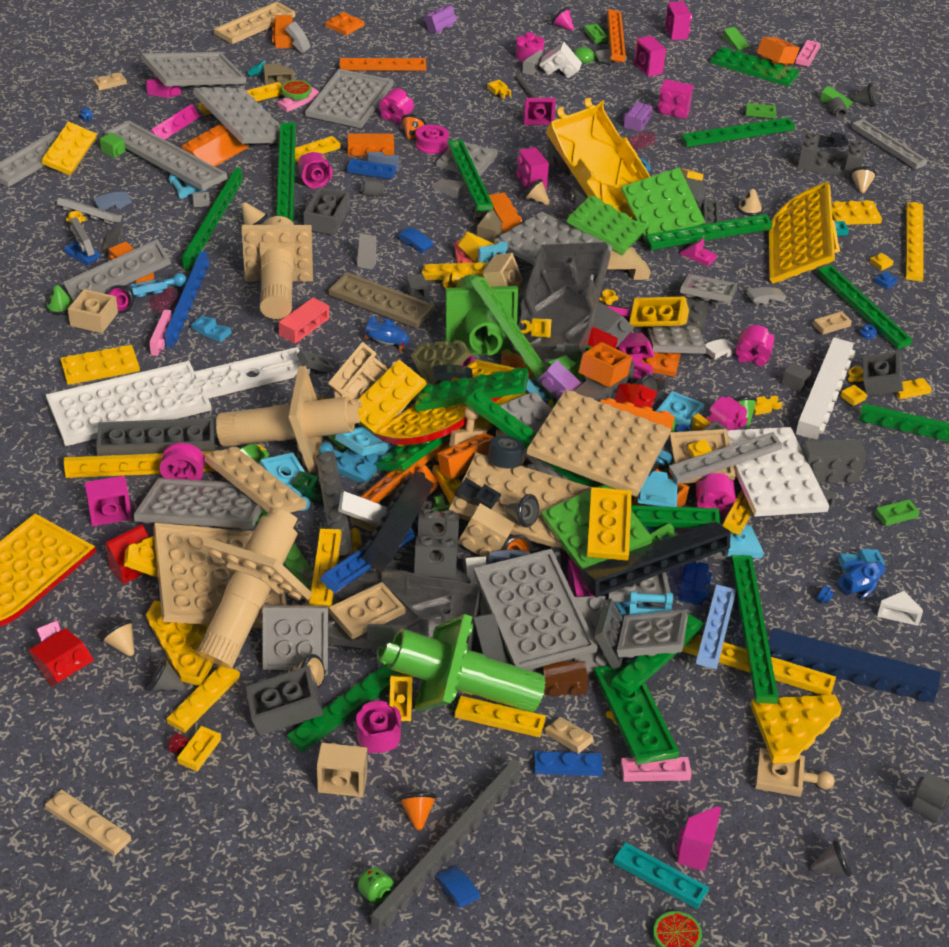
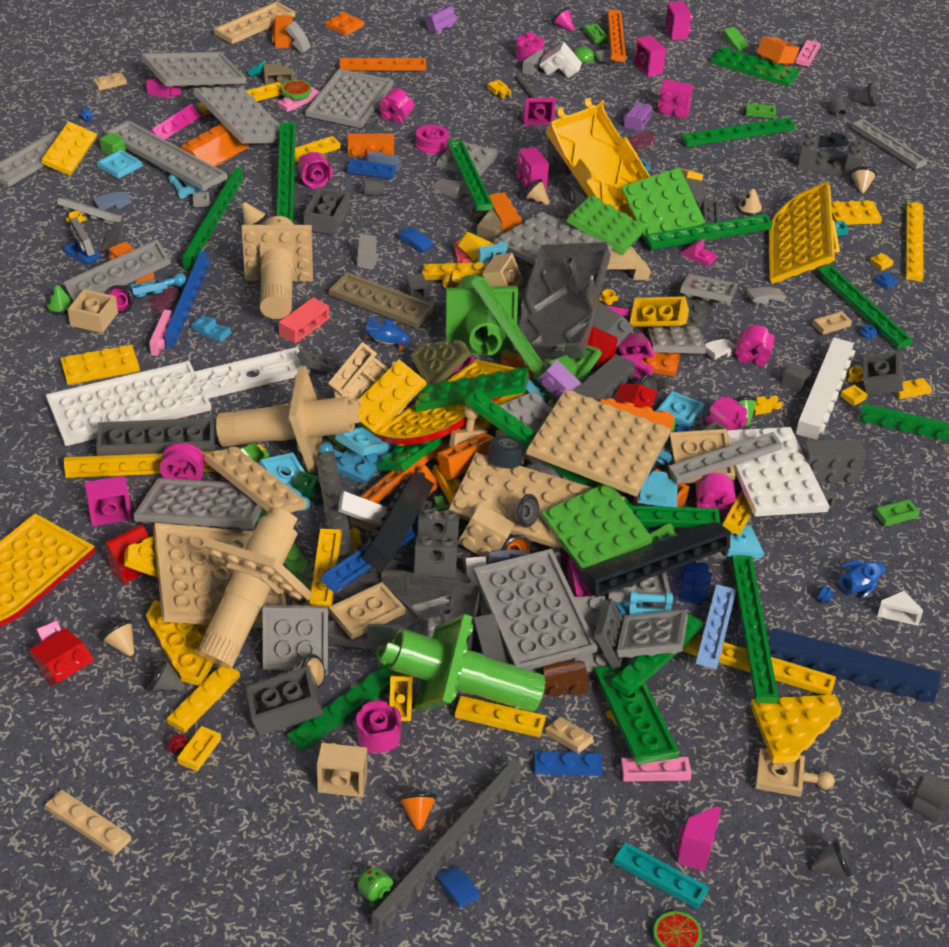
(119, 164): none -> medium azure plate
(411, 123): orange hat -> none
(447, 372): black slope -> none
(476, 494): black slope -> none
(538, 327): yellow plate -> none
(605, 364): orange brick -> none
(609, 523): yellow plate -> none
(699, 422): yellow plate -> none
(699, 448): yellow plate -> none
(829, 93): bright green slope -> none
(866, 555): dark azure slope -> none

